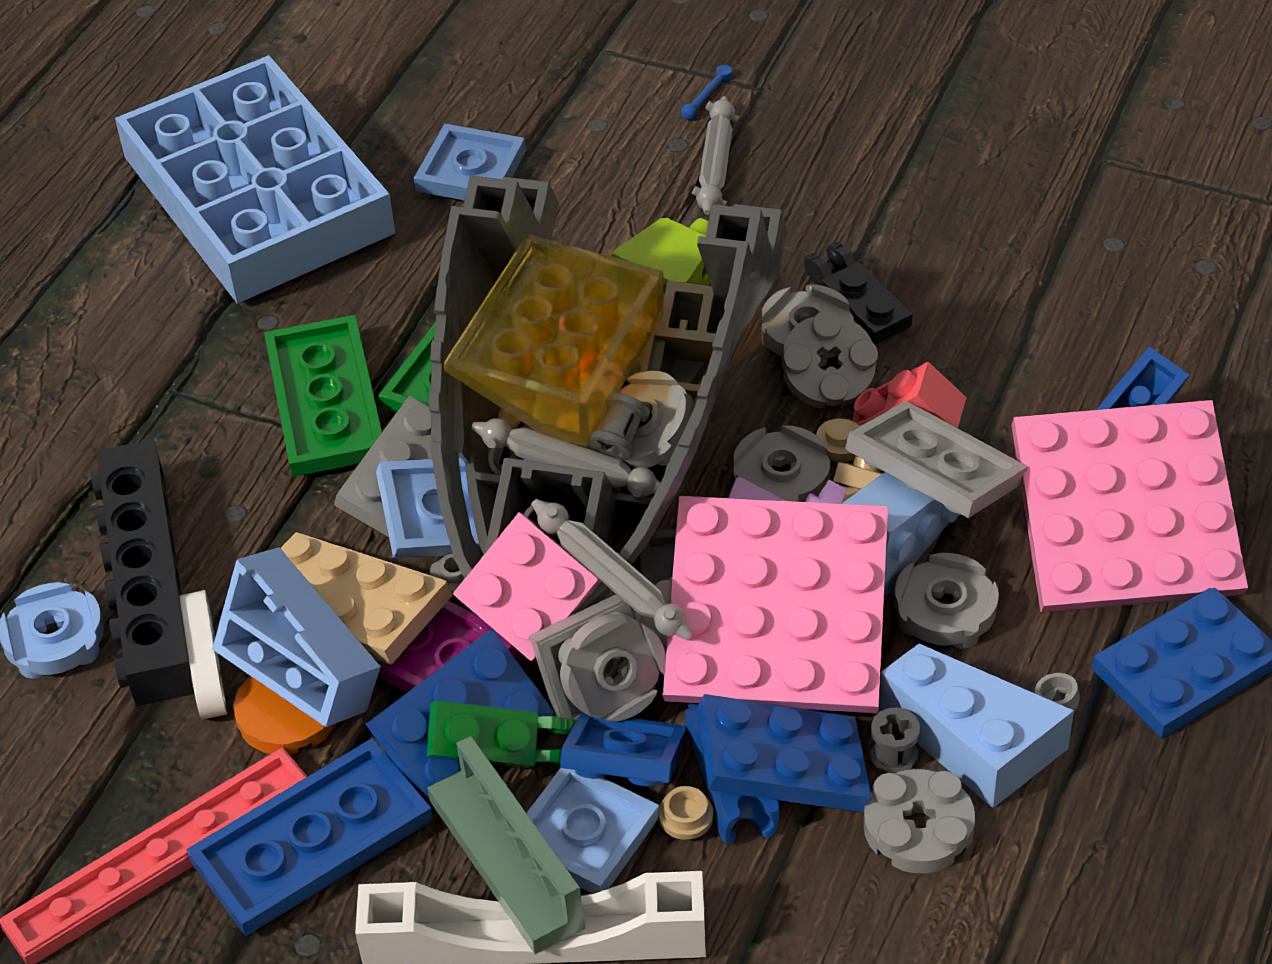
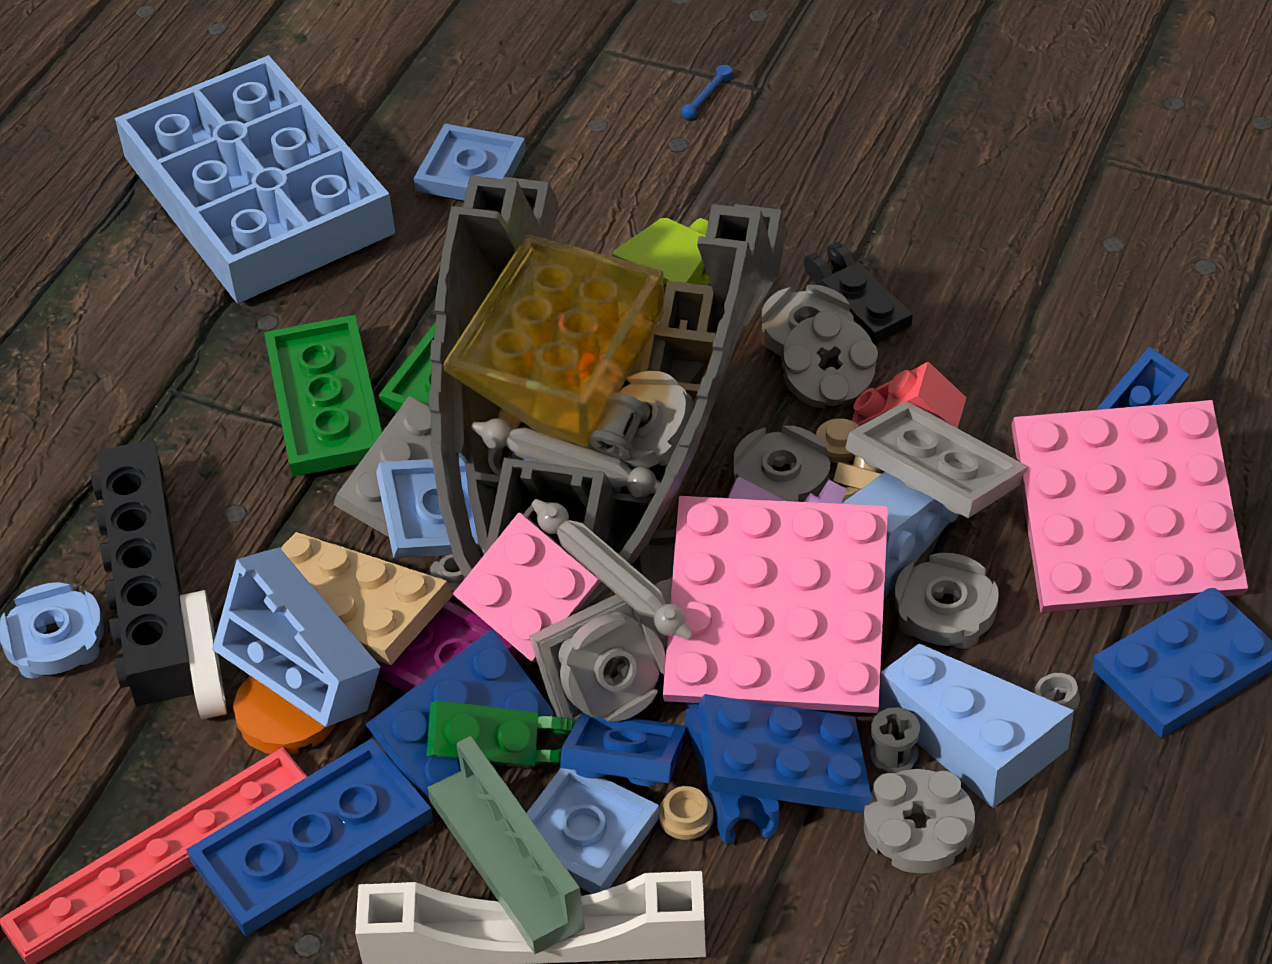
(715, 154): light grey wheel -> none

